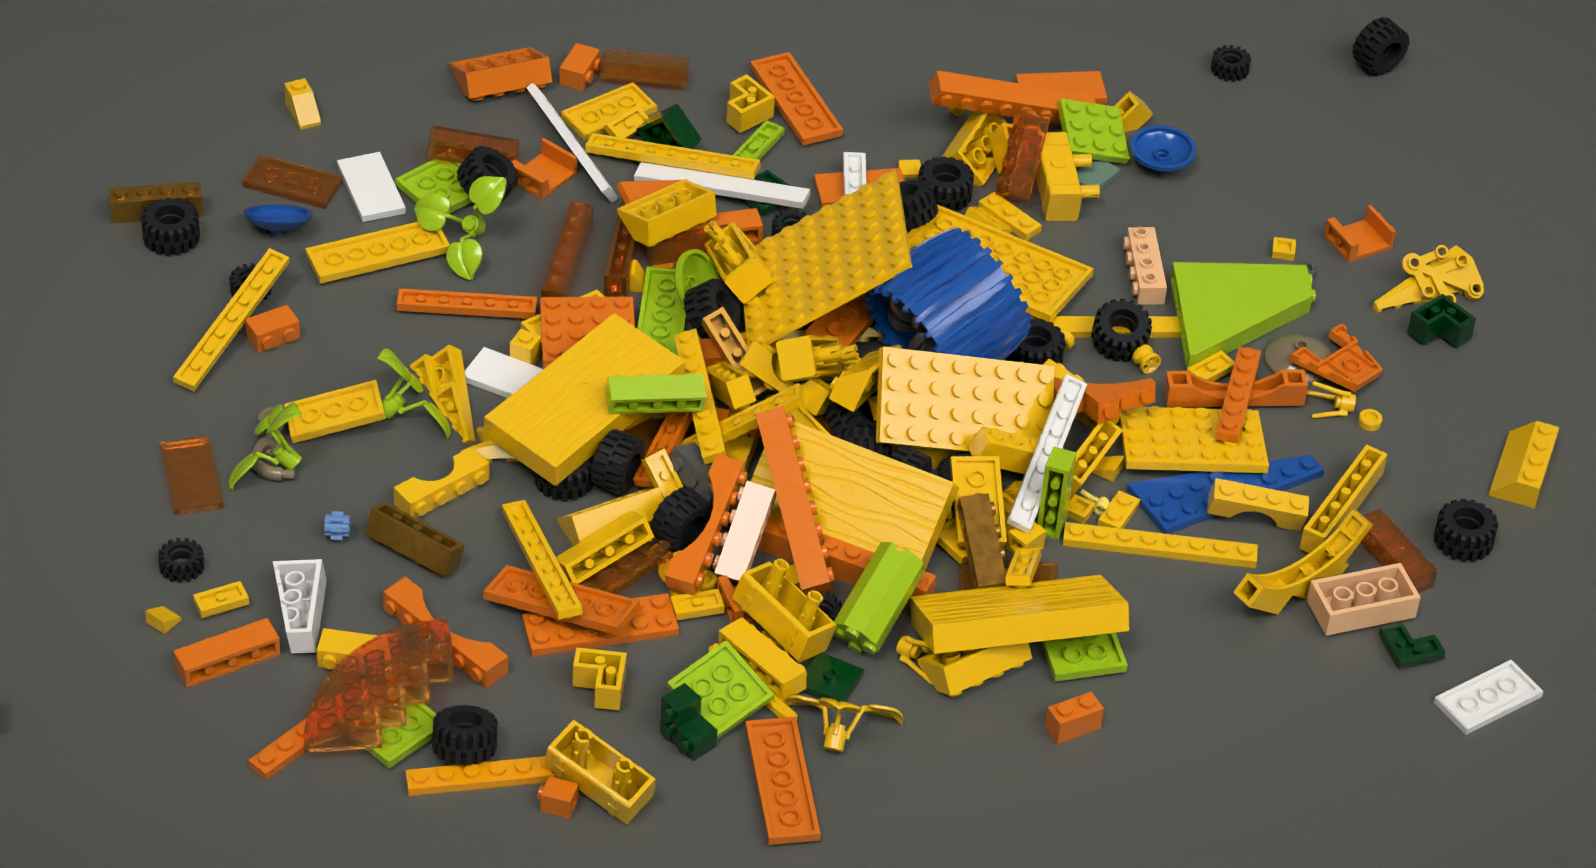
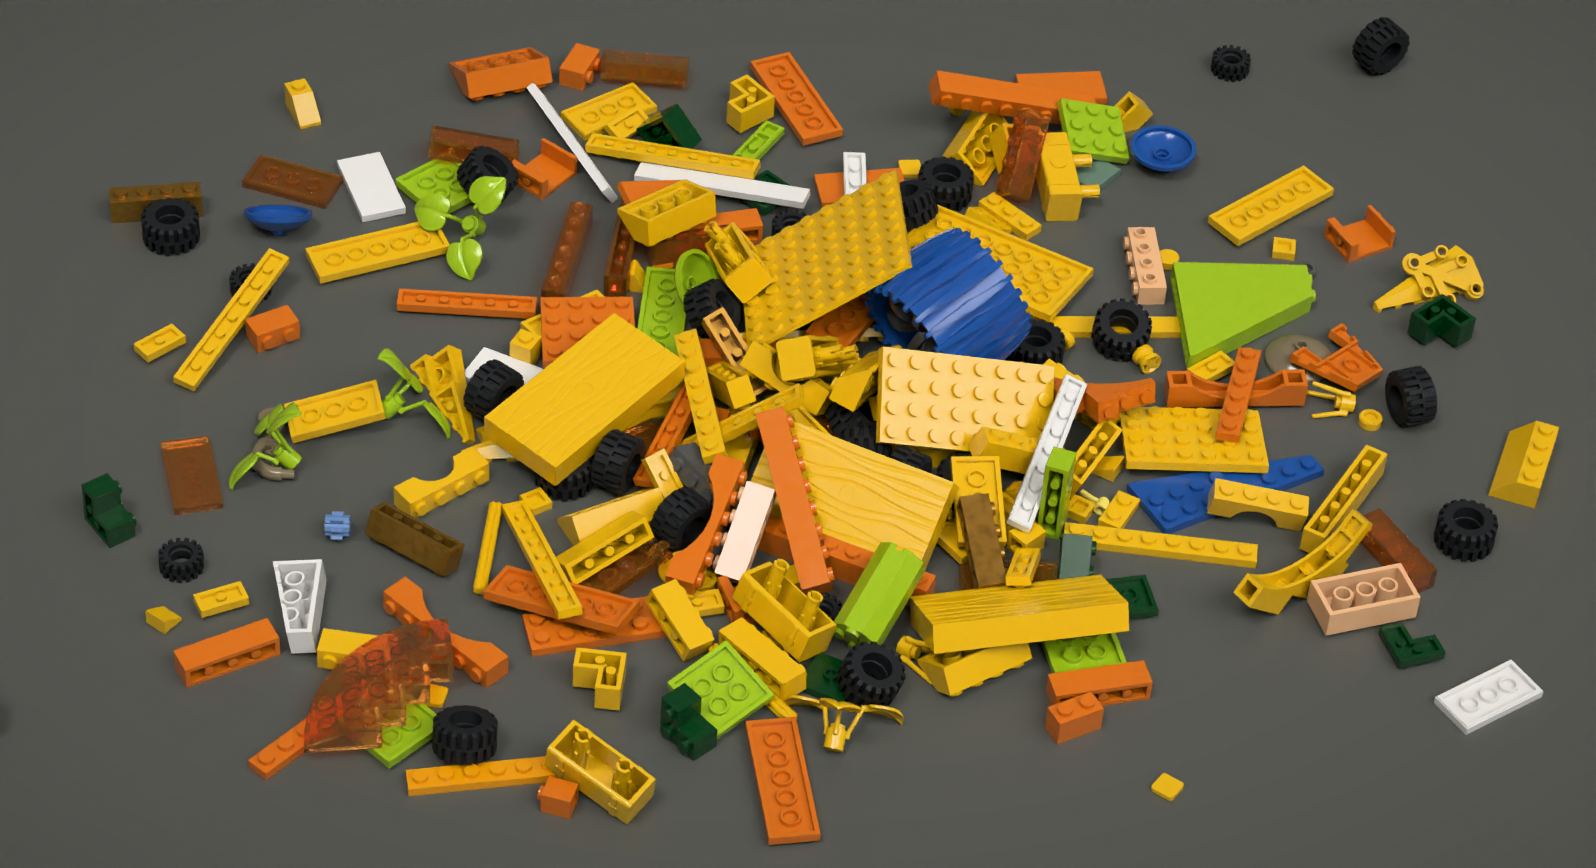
(106, 512): none -> dark green brick
(159, 343): none -> yellow plate
(437, 696): none -> yellow piece
(487, 547): none -> yellow axle
(490, 387): none -> black tyre
(537, 501): none -> yellow tile
(655, 393): lime brick -> none
(679, 620): none -> yellow brick
(878, 662): none -> black tyre
(1075, 555): none -> brick
(1108, 683): none -> orange brick
(1138, 594): none -> dark green plate
(1167, 787): none -> yellow piece
(1168, 257): none -> yellow tile
(1270, 205): none -> yellow plate
(1411, 396): none -> black tyre

